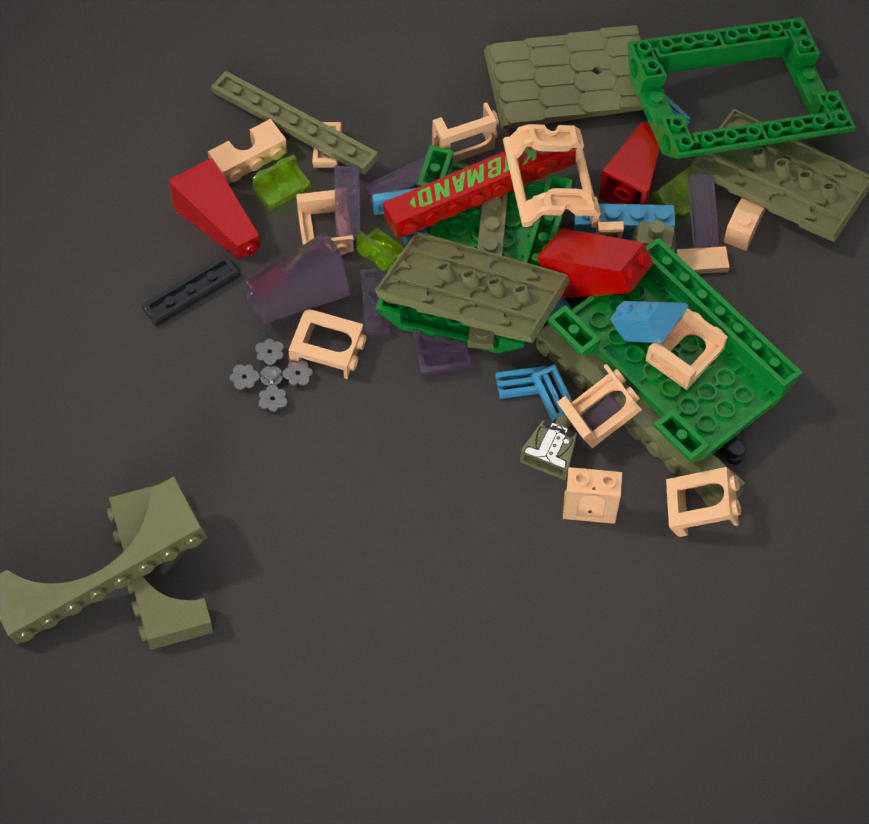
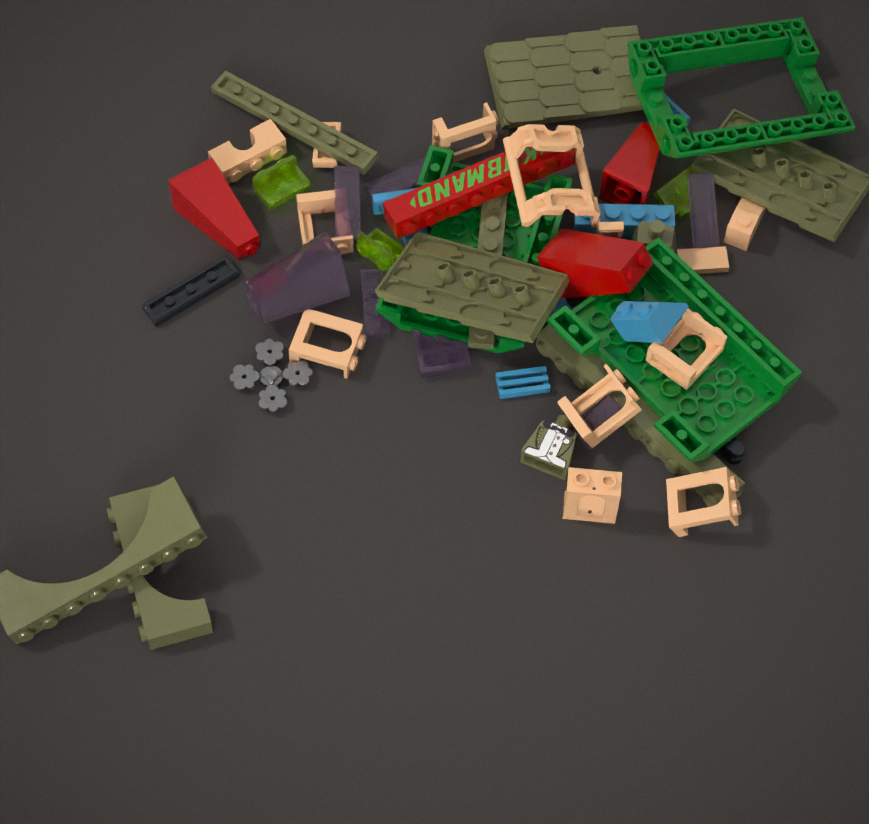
(543, 394): dark azure tile -> none

